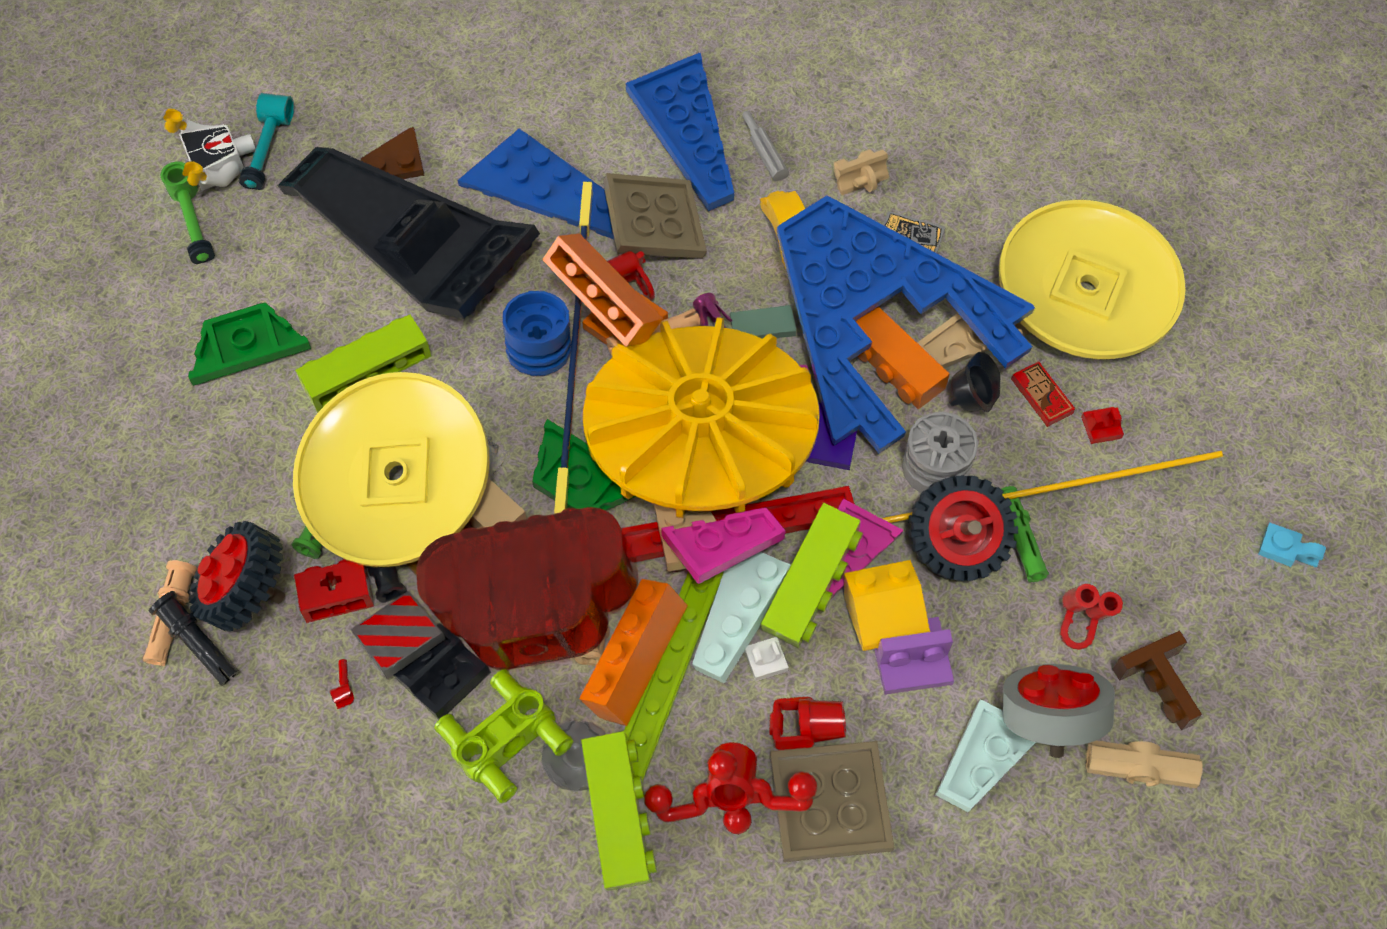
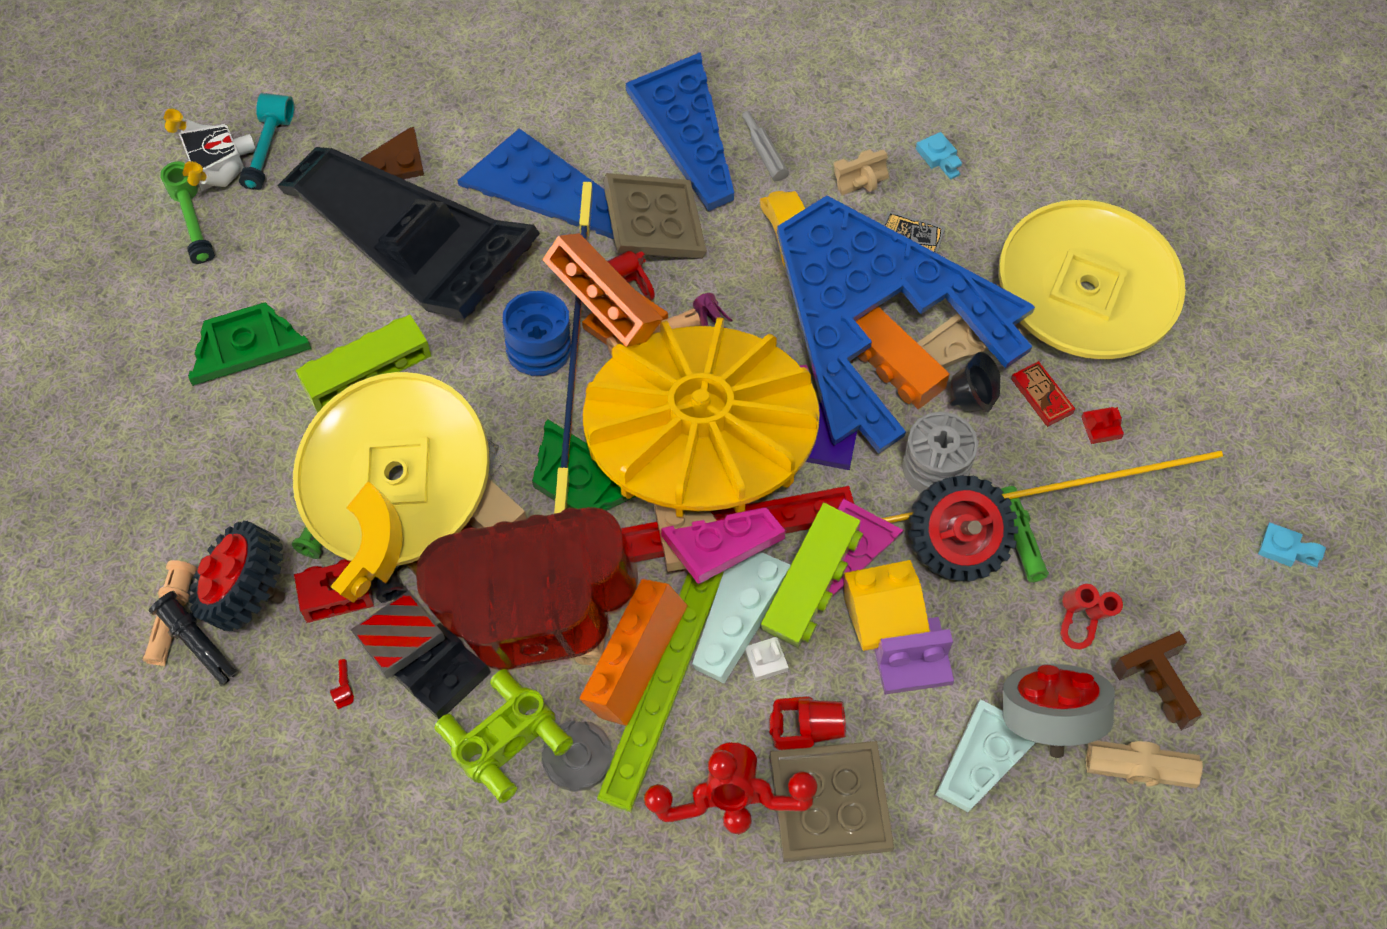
(379, 543): none -> yellow arch
(617, 812): lime brick -> none
(764, 321): sand green tile -> none
(940, 152): none -> medium azure plate

